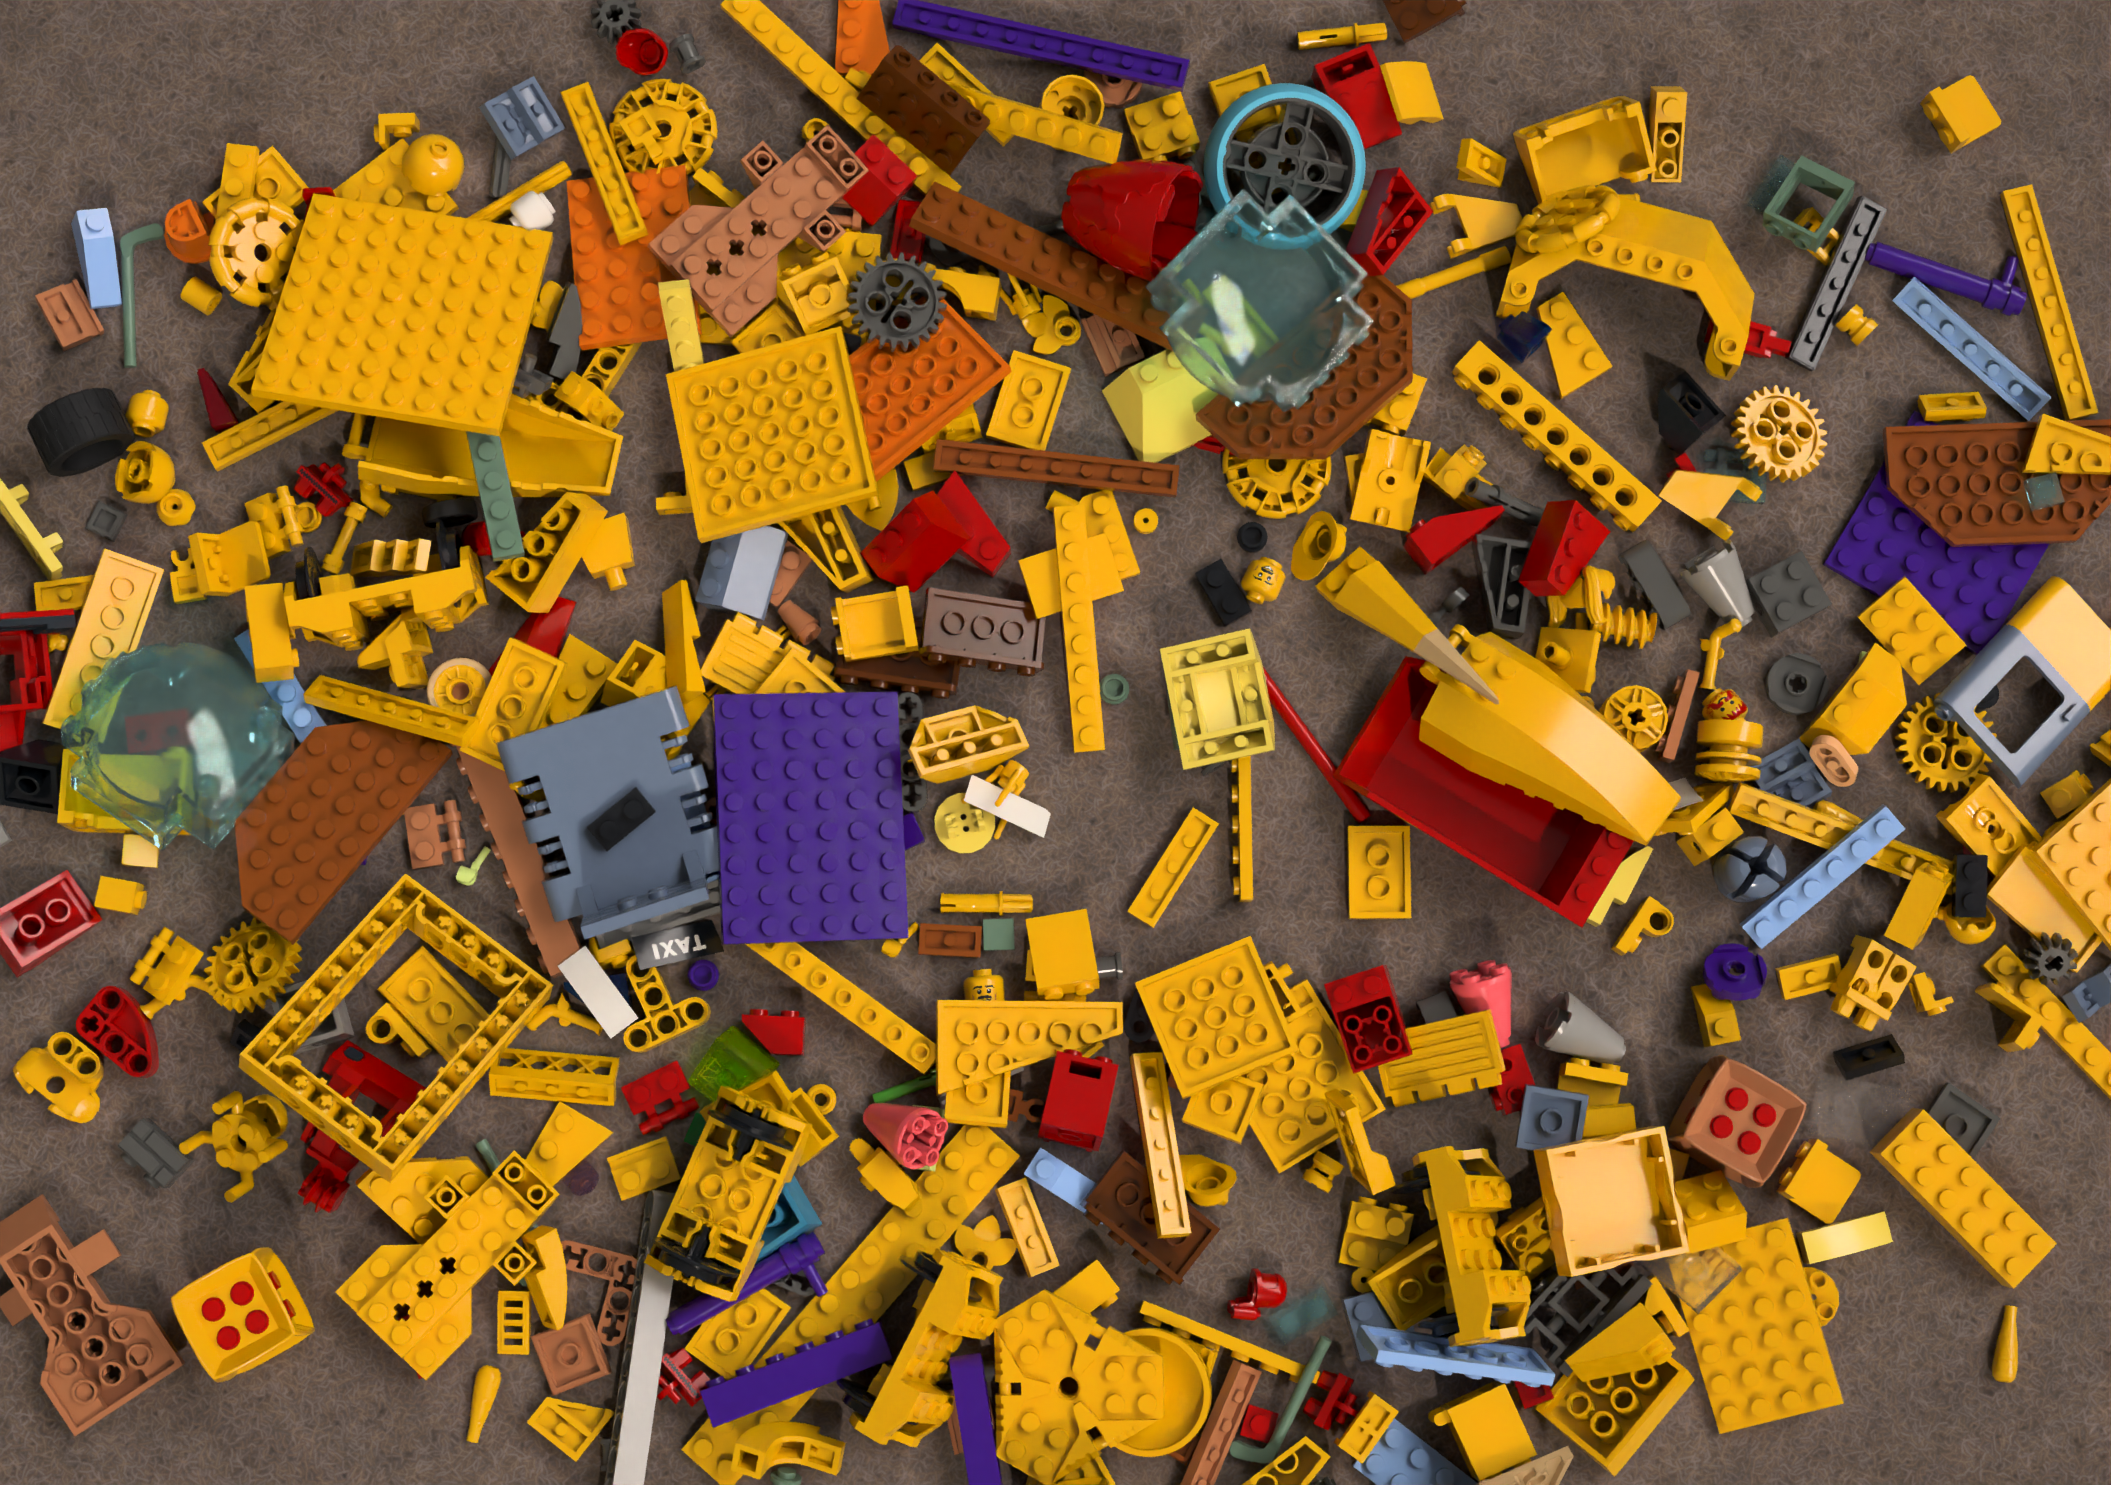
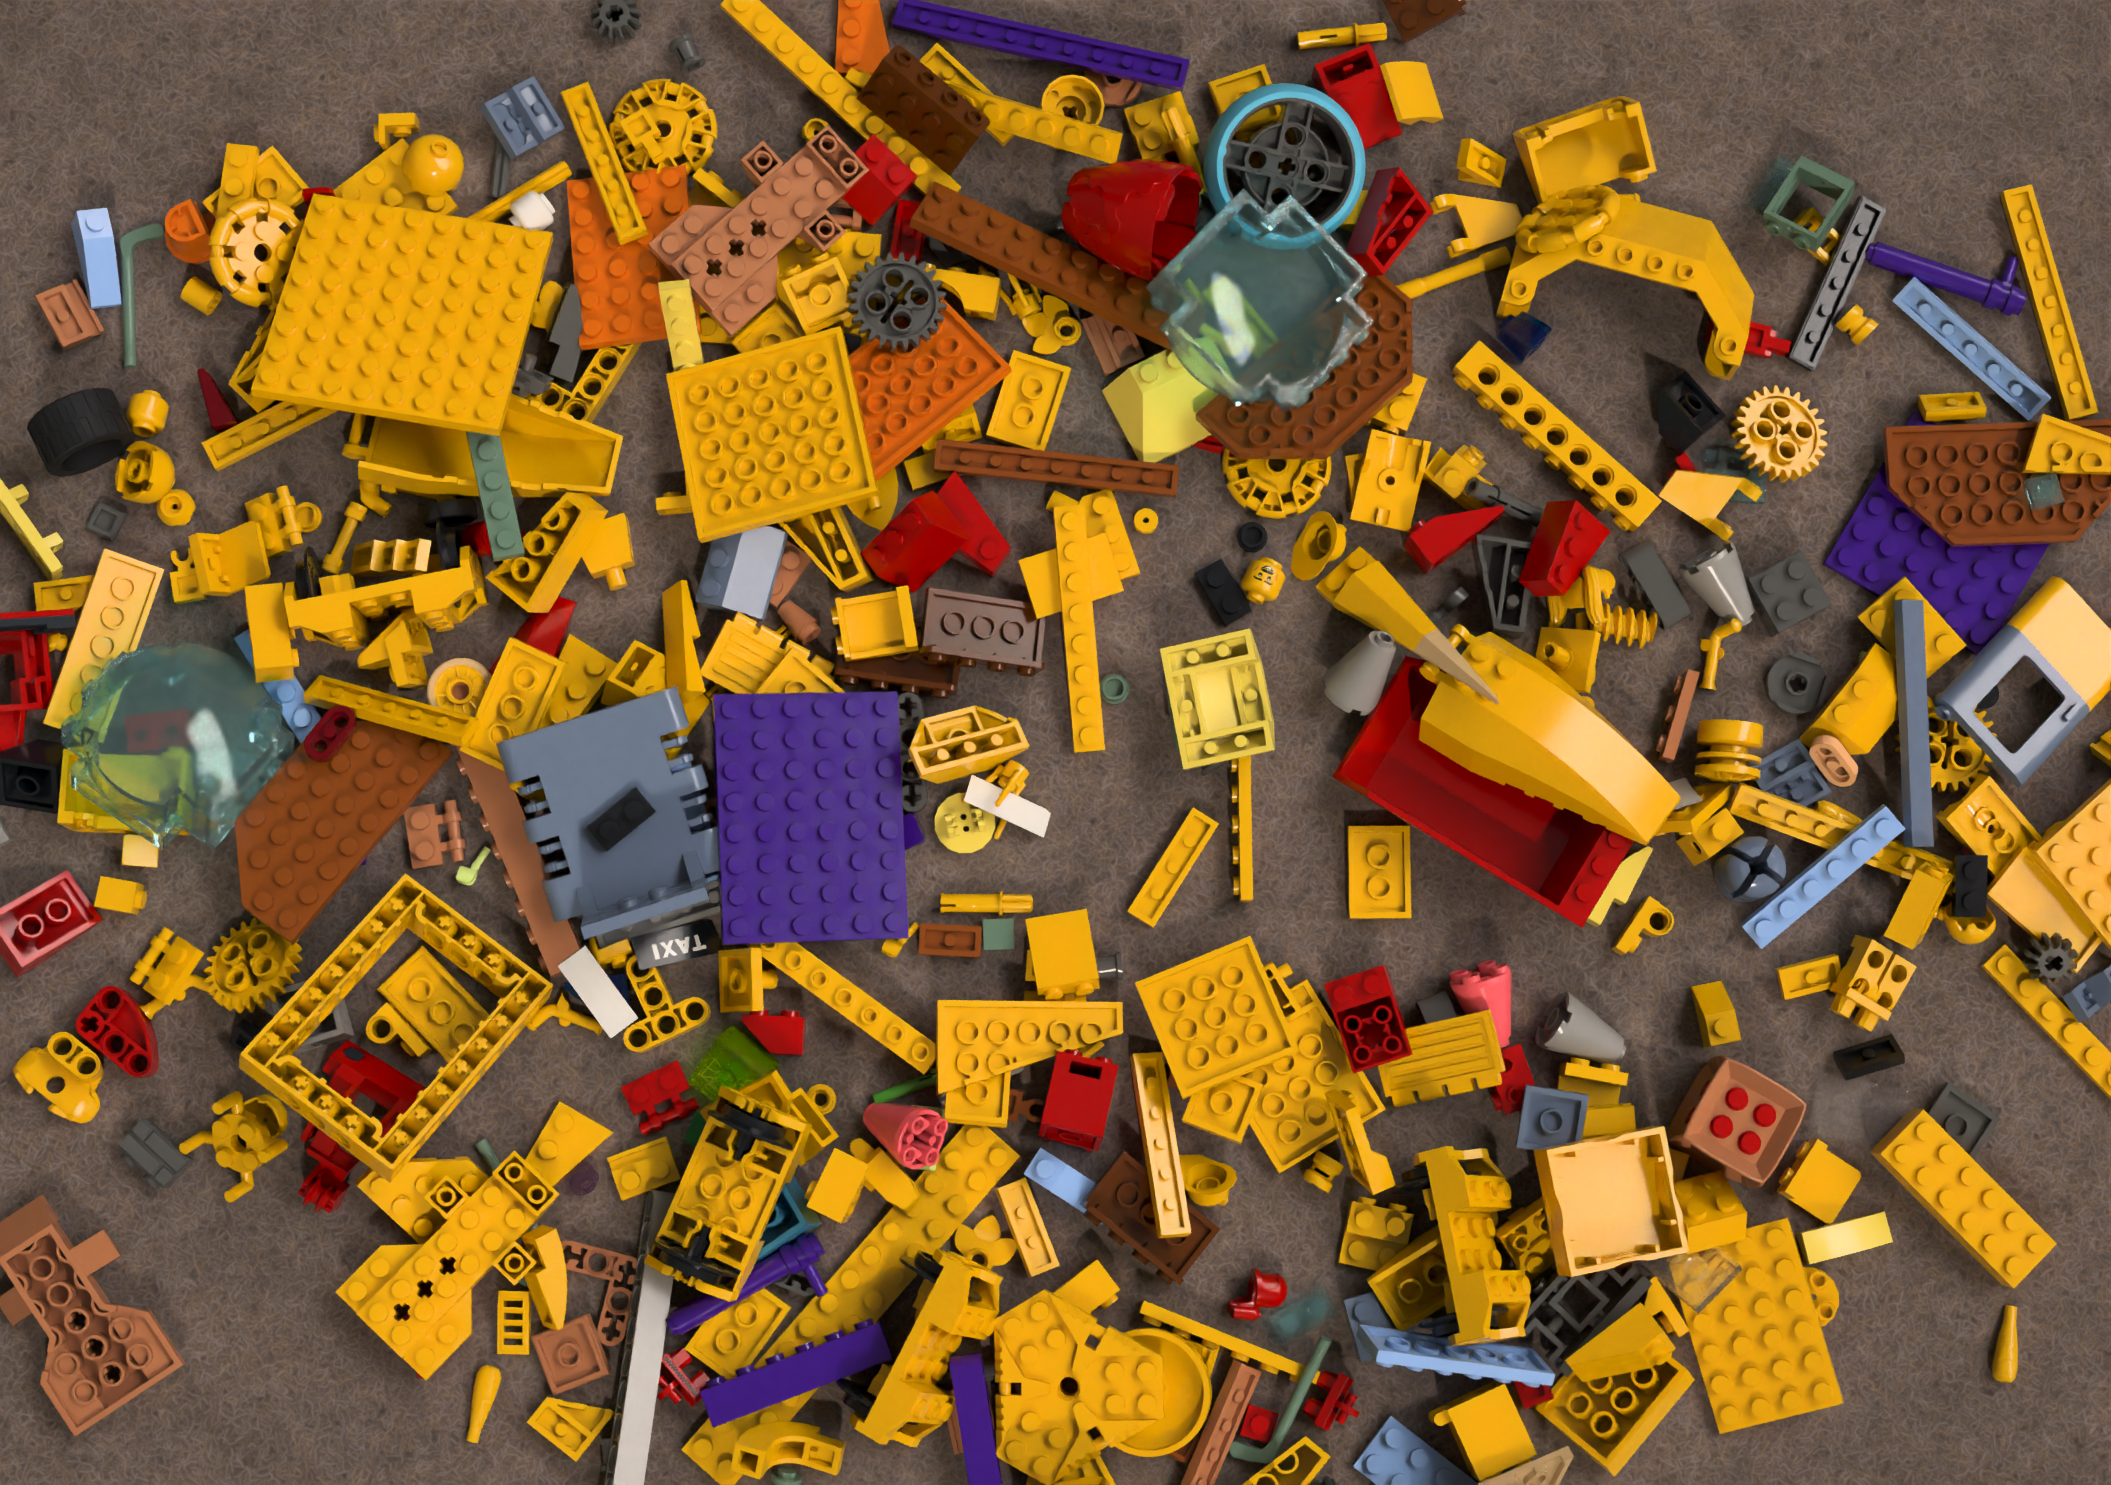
(242, 1314): yellow piece -> none
(327, 482): red hips -> none
(327, 733): none -> dark red plate
(552, 1081): yellow fence -> none
(589, 401): yellow bracket -> none
(642, 51): red hair -> none
(703, 975): dark purple plate -> none
(743, 980): none -> yellow tile
(838, 1187): none -> yellow wedge
(984, 986): yellow head -> none
(1137, 1013): black plate -> none
(1181, 142): none -> yellow axle
(1314, 750): red piece -> none
(1356, 1279): yellow piece -> none
(1361, 674): none -> light grey cone
(1367, 1427): yellow hinge -> none
(1571, 347): yellow wing -> none
(1650, 713): yellow wheel -> none
(1667, 131): yellow slope -> none
(1724, 705): yellow head -> none
(1732, 987): dark purple plate -> none
(1913, 723): none -> sand blue tile
(1922, 993): yellow bracket -> none
(1960, 113): yellow bracket -> none
(2027, 1020): yellow bracket -> none
(2068, 793): yellow bracket -> none

